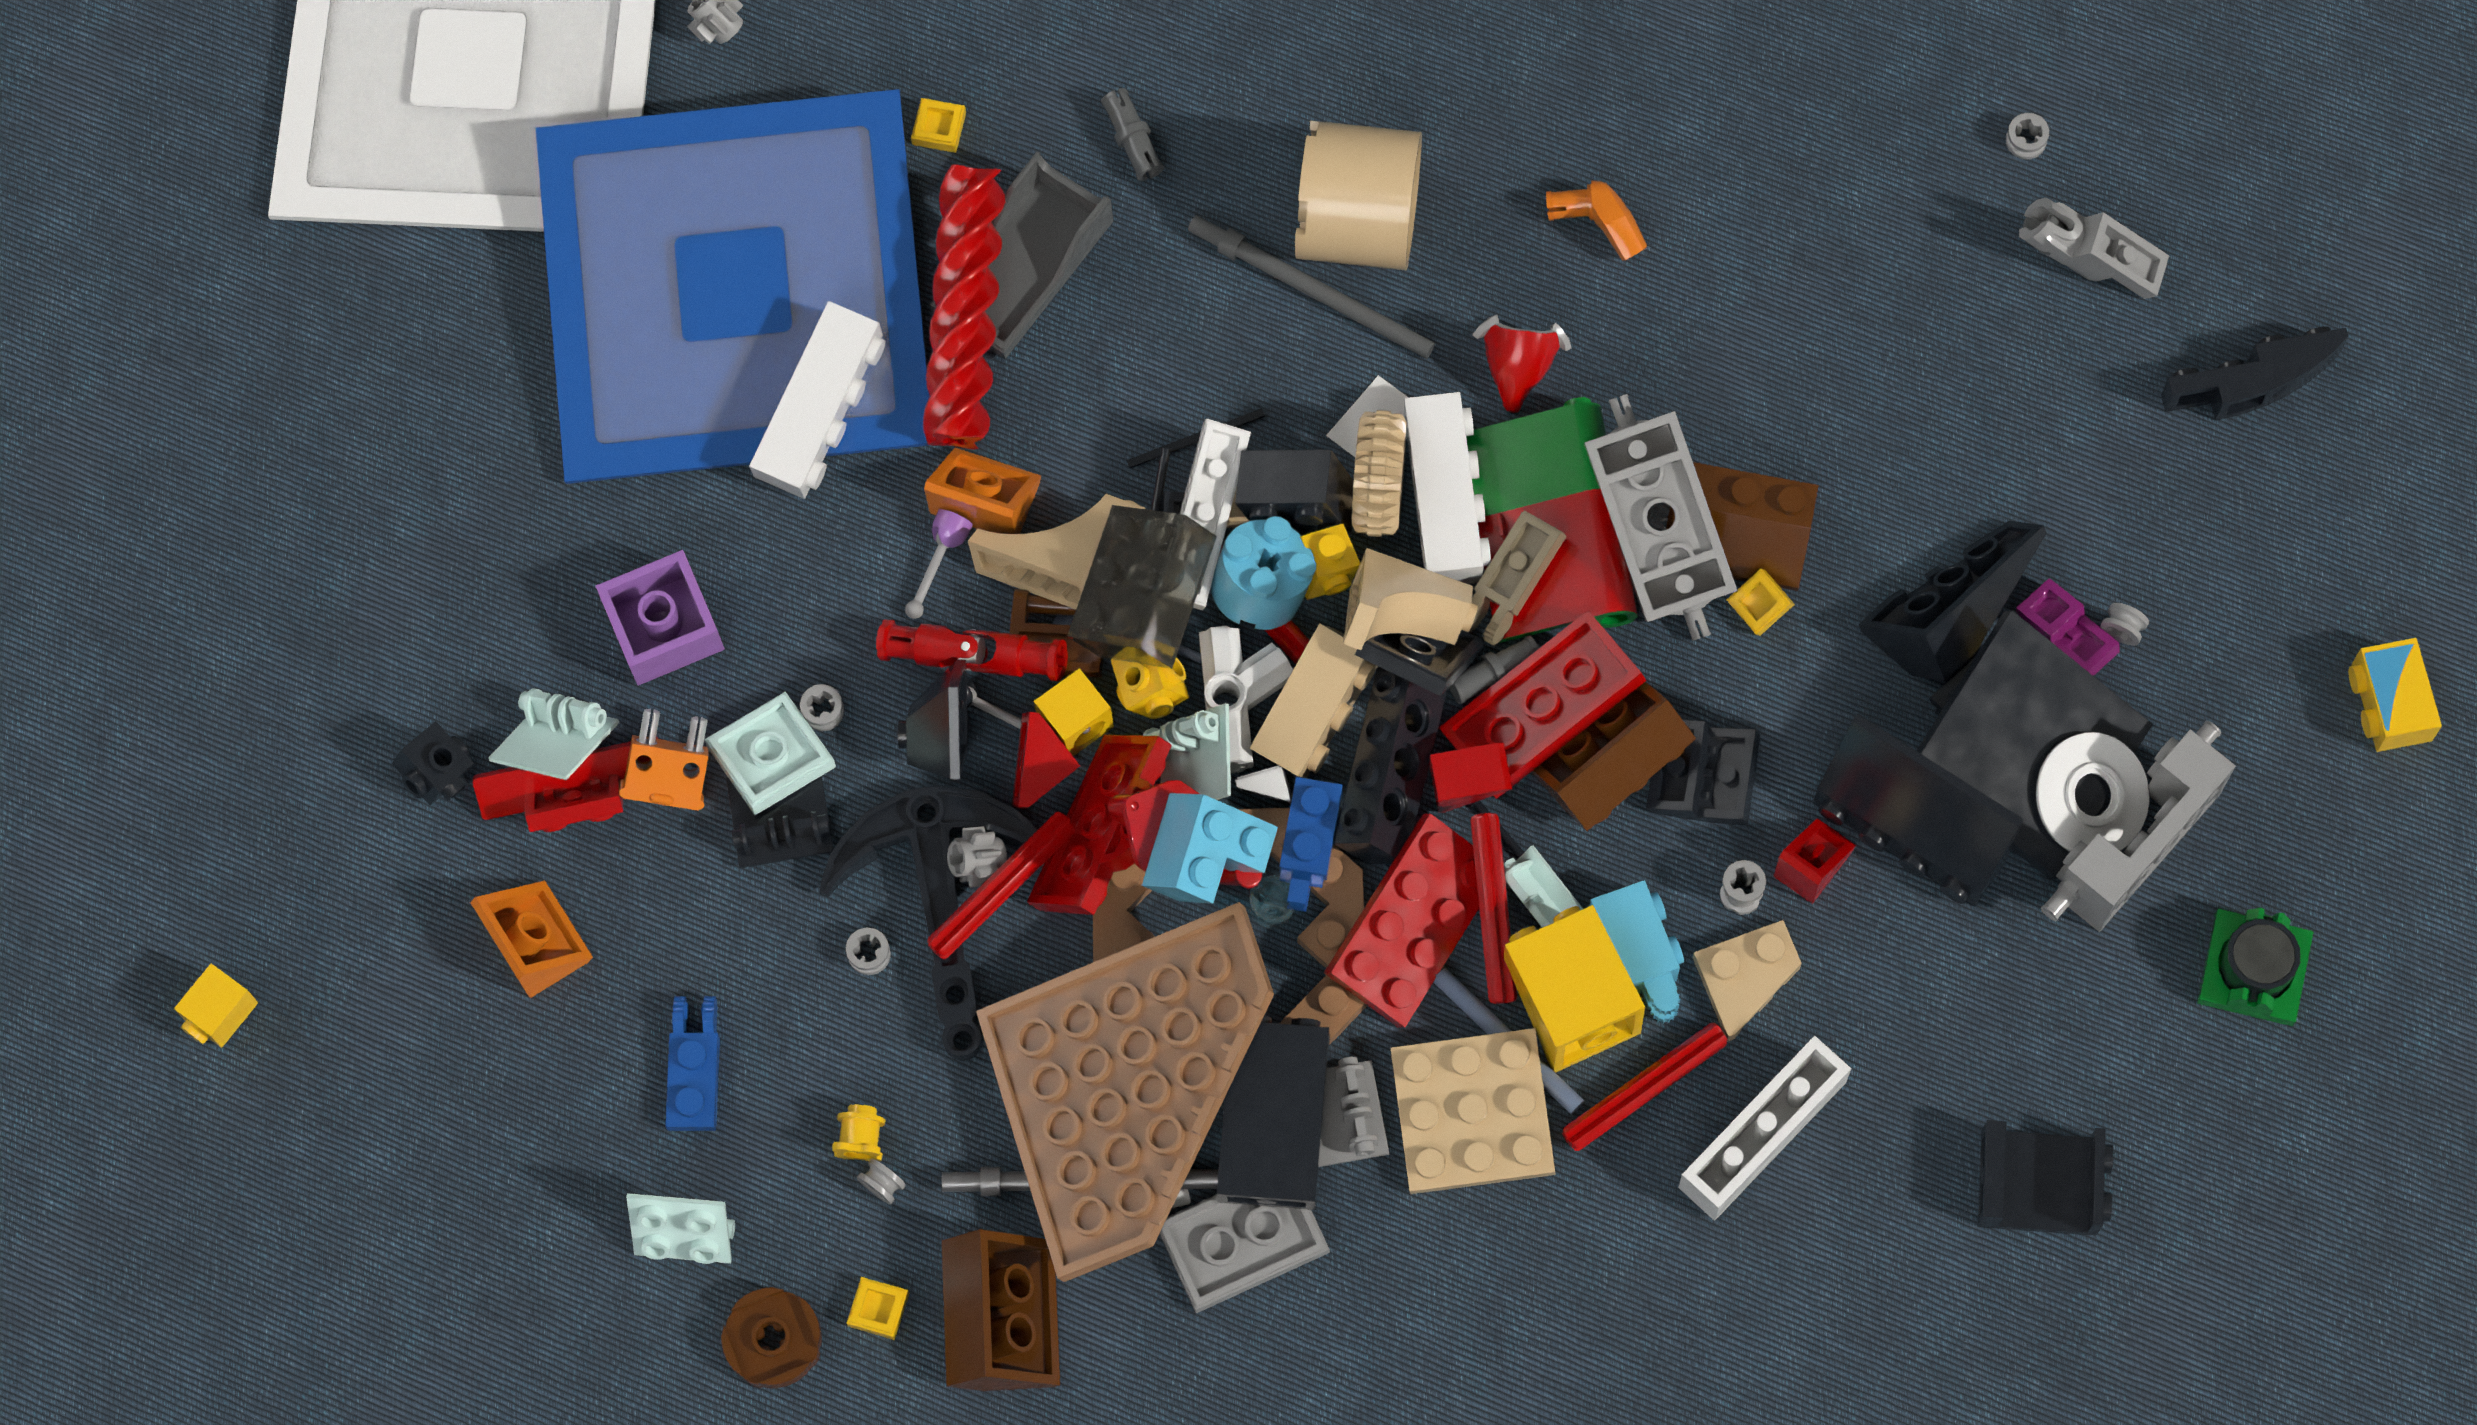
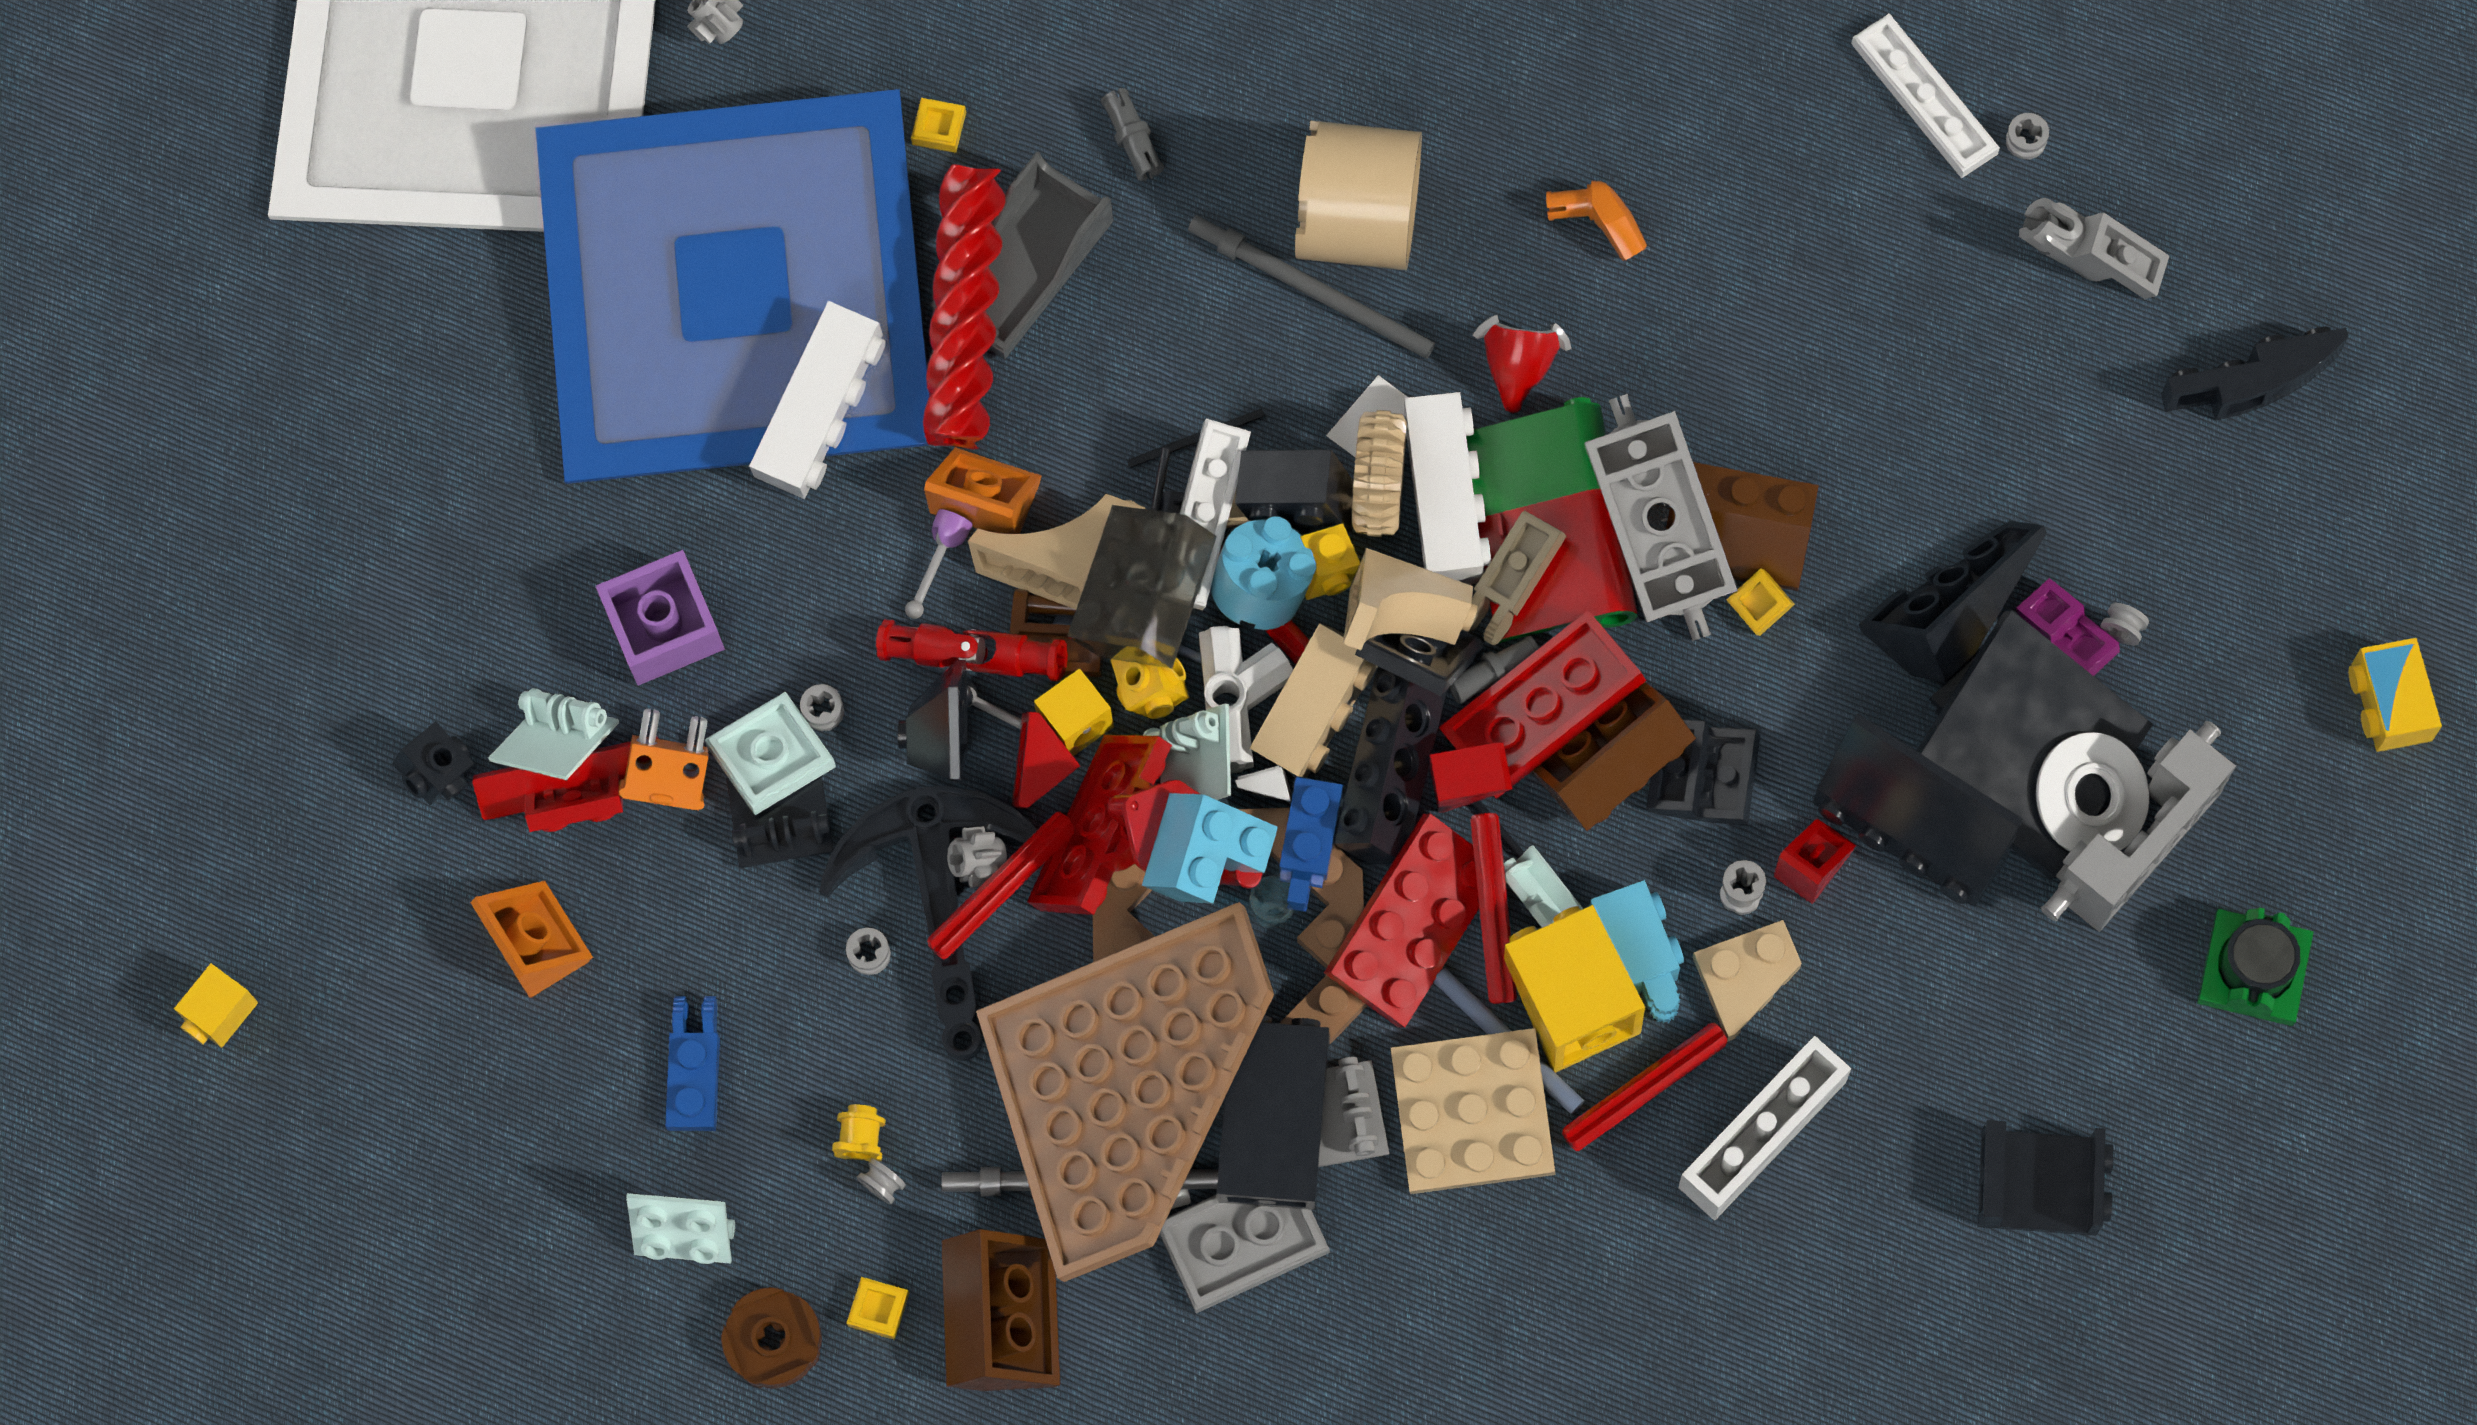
(1925, 95): none -> white tile

